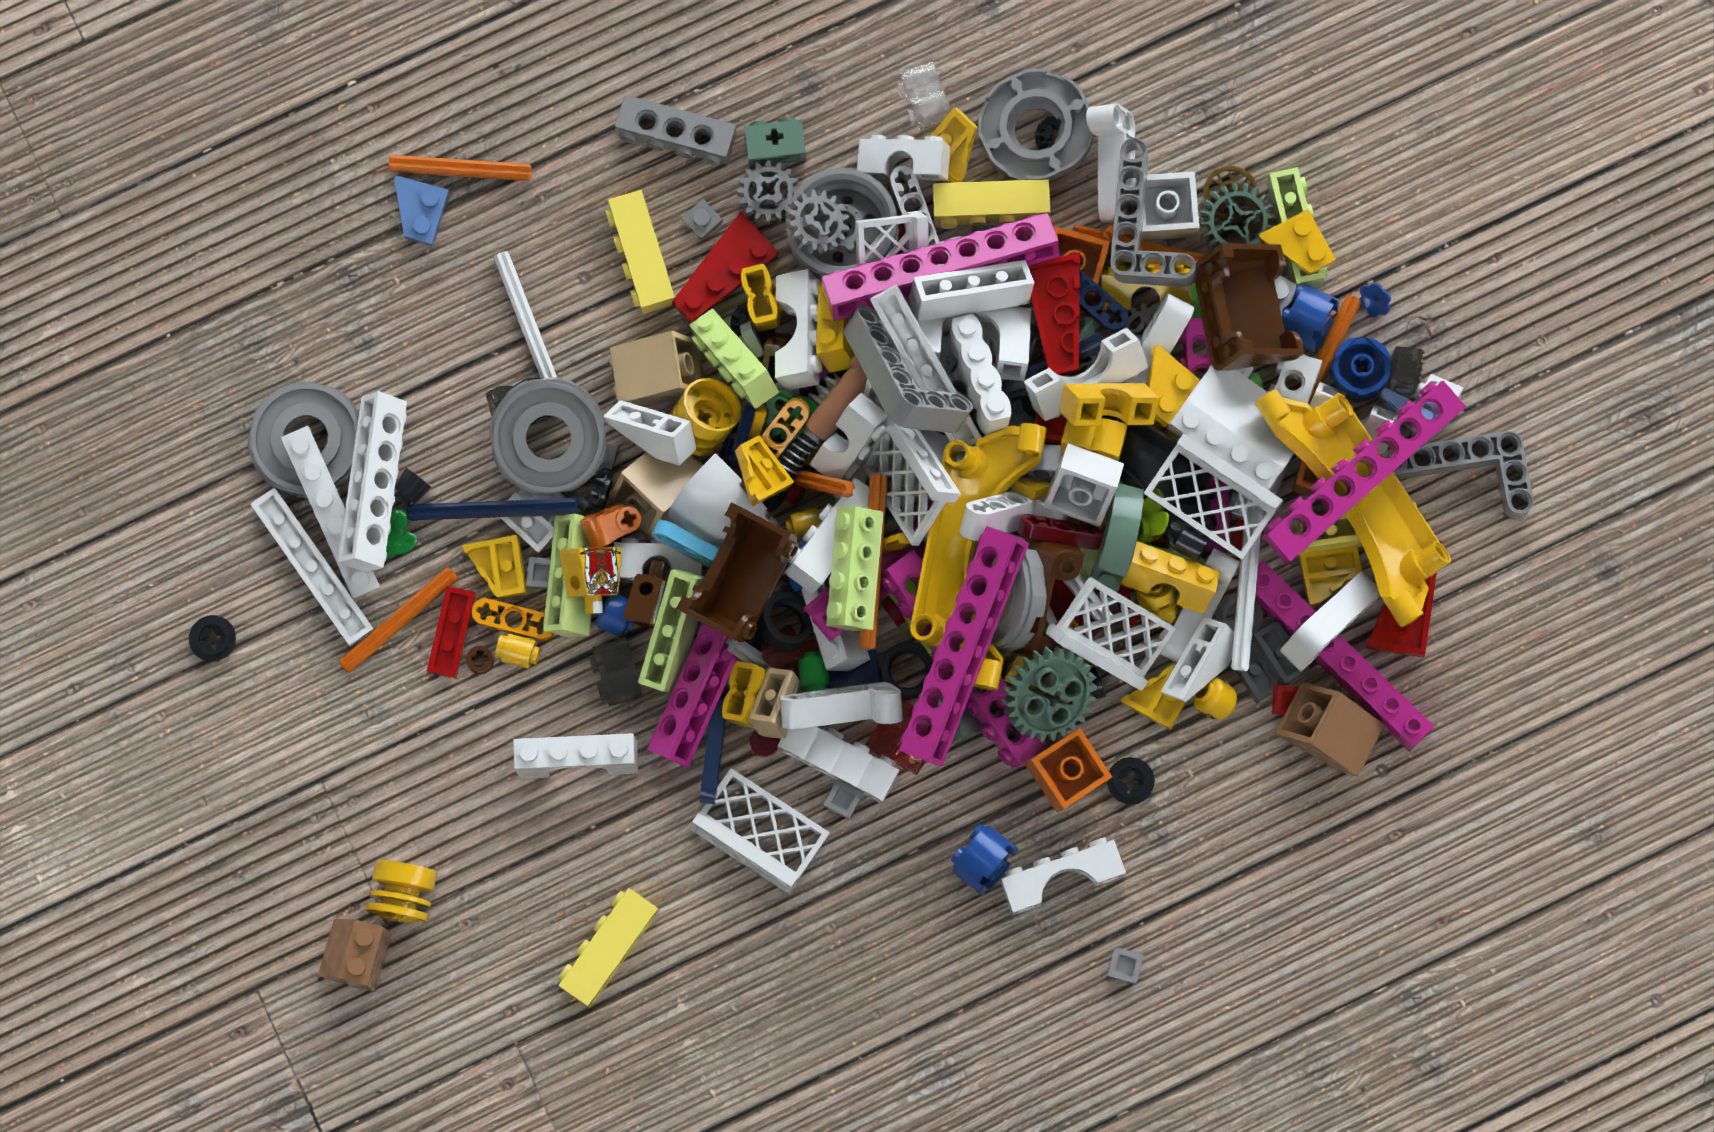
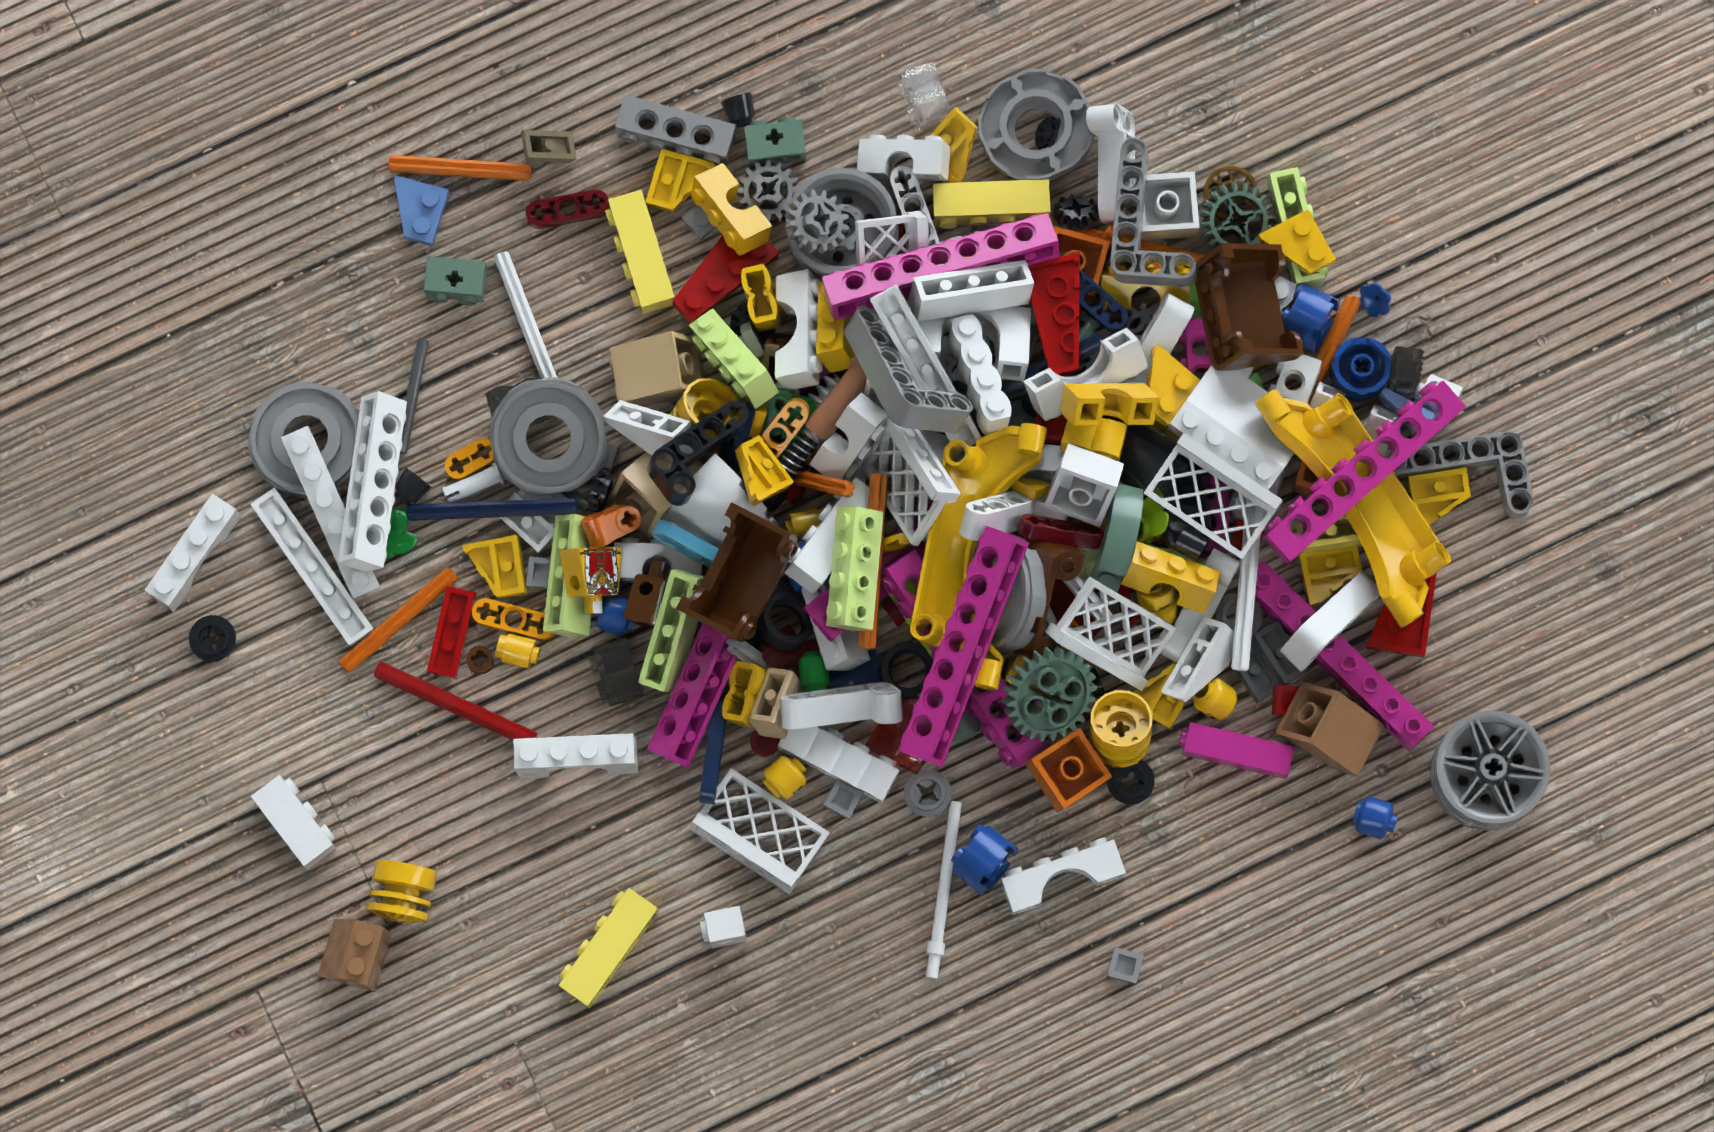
(204, 533): none -> white arch
(294, 821): none -> white brick
(413, 390): none -> dark grey bar
(445, 270): none -> sand green brick
(452, 702): none -> red axle
(466, 454): none -> light orange beam
(474, 484): none -> white axle
(547, 147): none -> dark tan slope
(548, 220): none -> dark red beam
(674, 179): none -> yellow wing
(700, 445): none -> black beam
(723, 927): none -> white brick
(739, 109): none -> black hat
(741, 228): none -> yellow arch
(785, 777): none -> yellow head
(936, 947): none -> white bar
(941, 791): none -> light grey gear
(1069, 219): none -> black gear
(1121, 714): none -> yellow wheel
(1236, 750): none -> dark pink brick
(1374, 817): none -> blue head
(1439, 492): none -> yellow wing
(1464, 802): none -> light grey wheel

